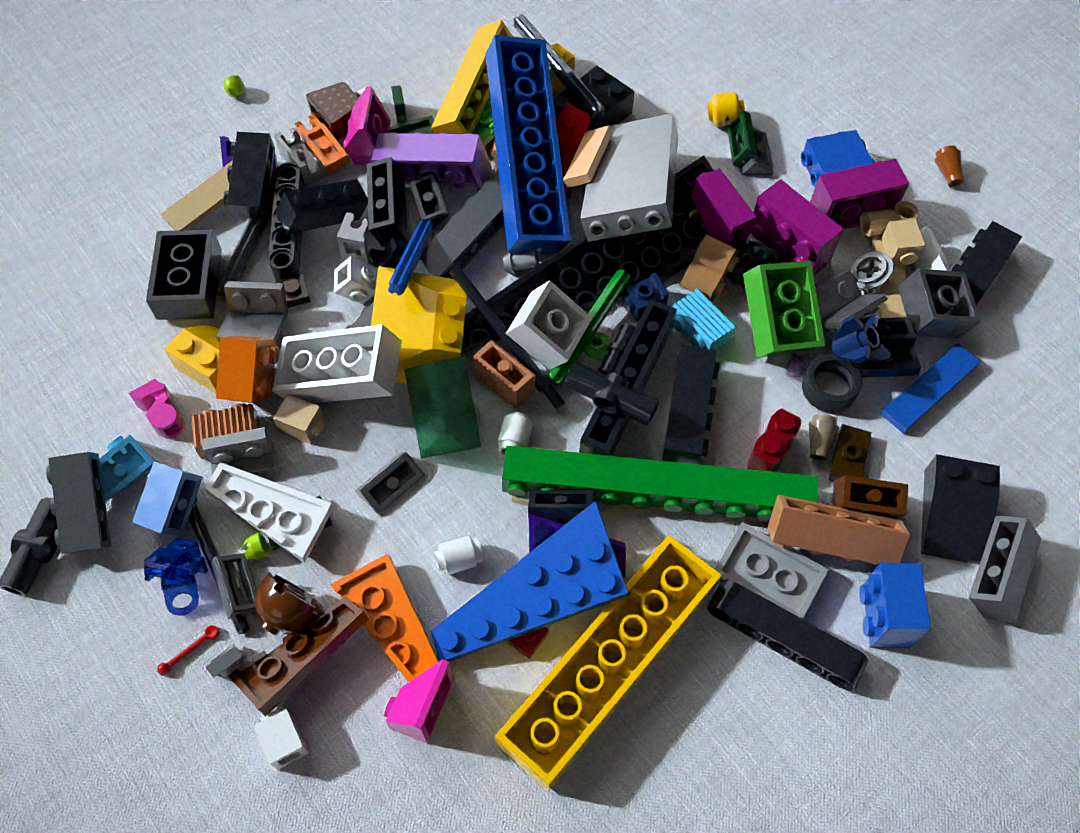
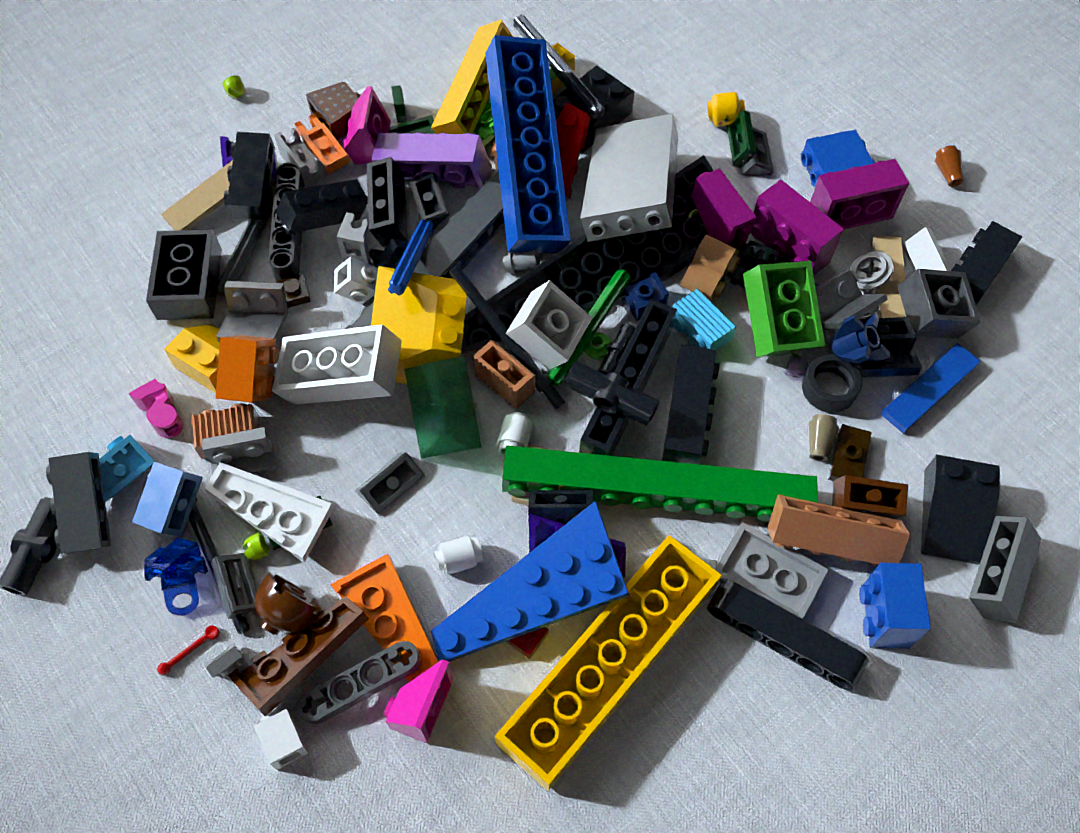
(299, 419): tan brick -> none
(361, 687): none -> dark grey beam
(587, 157): light nougat tile -> none
(774, 442): dark red brick -> none
(875, 222): tan piece -> none
(903, 241): tan brick -> none

